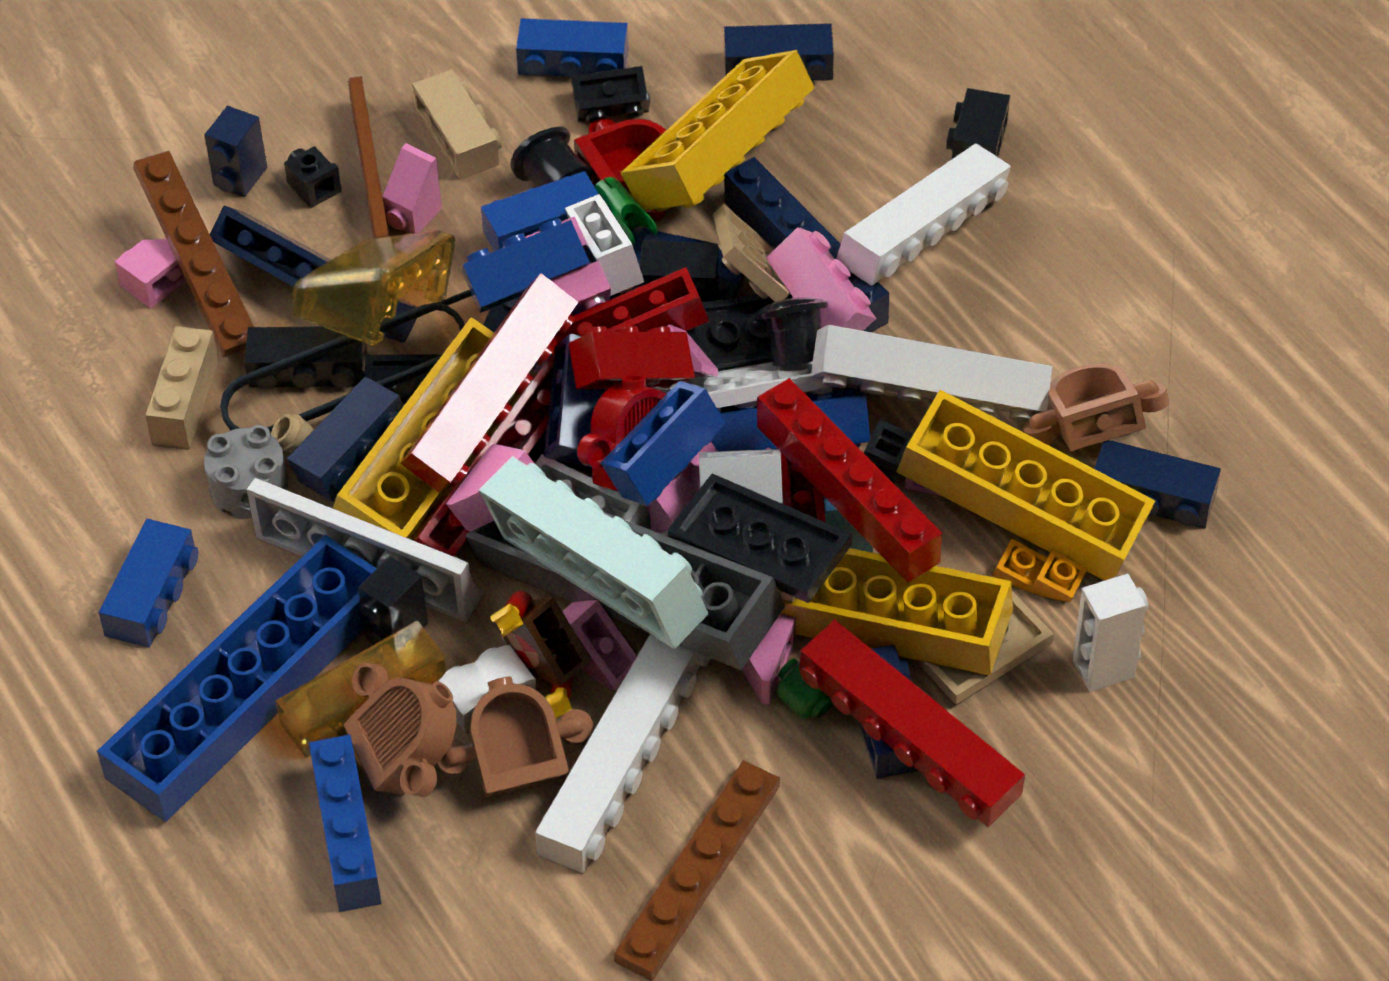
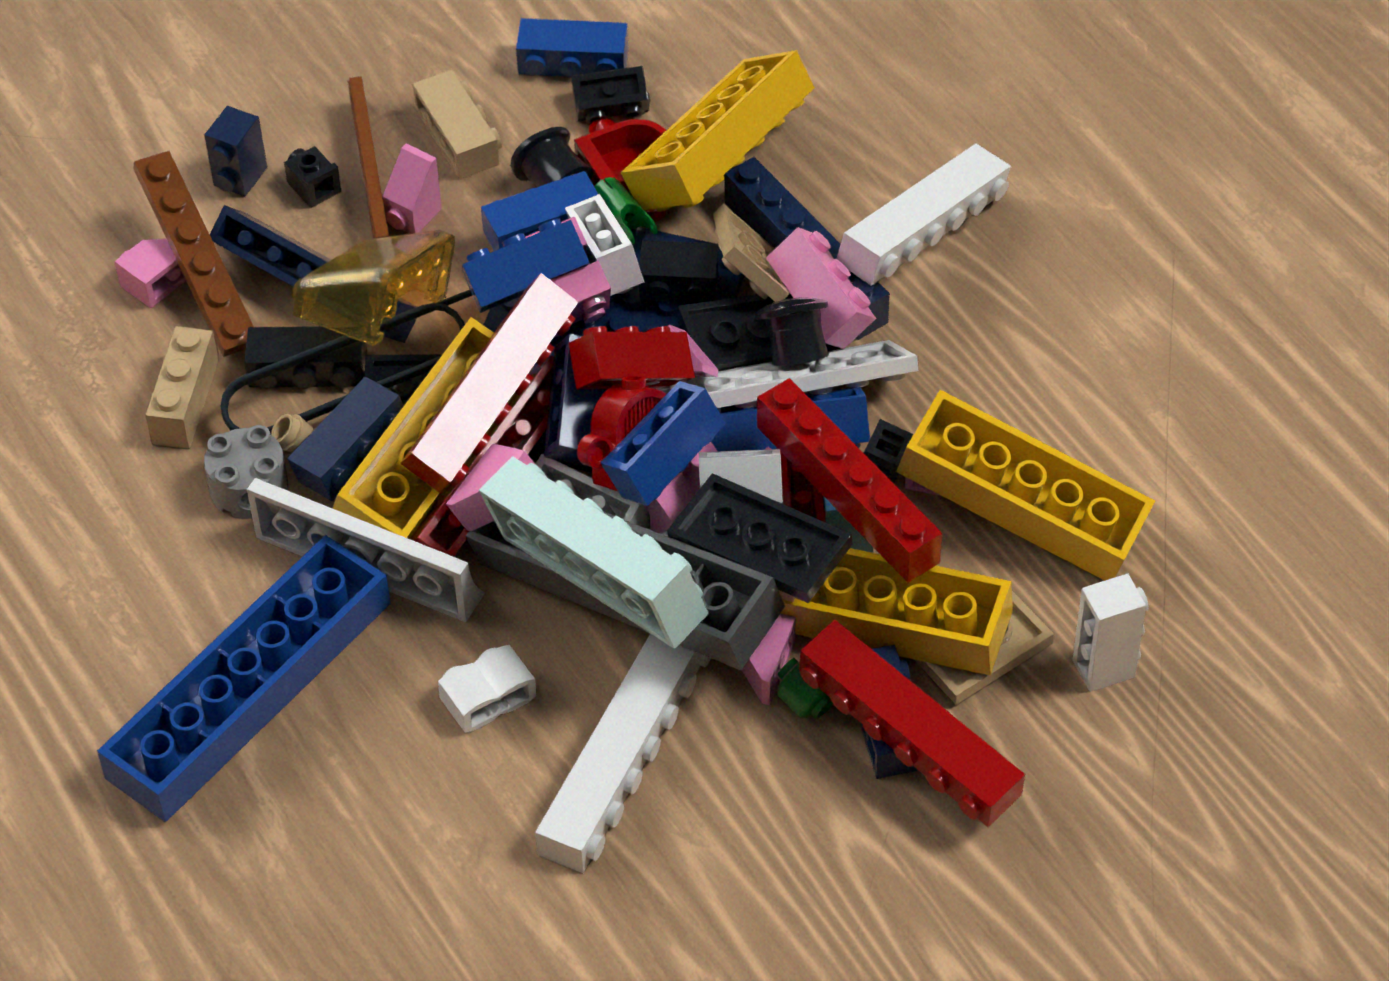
(148, 583): blue brick -> none
(328, 701): clear yellow brick -> none
(345, 823): blue brick -> none
(391, 600): black brick -> none
(401, 730): nougat piece -> none
(516, 739): nougat piece -> none
(543, 643): reddish brown torso -> none
(602, 641): bright pink slope -> none
(653, 305): red brick -> none
(696, 870): dark orange plate -> none
(811, 41): dark blue brick -> none
(924, 368): white brick -> none
(979, 121): black brick -> none
(1045, 576): light orange slope -> none
(1095, 406): nougat piece -> none
(1180, 487): dark blue brick -> none

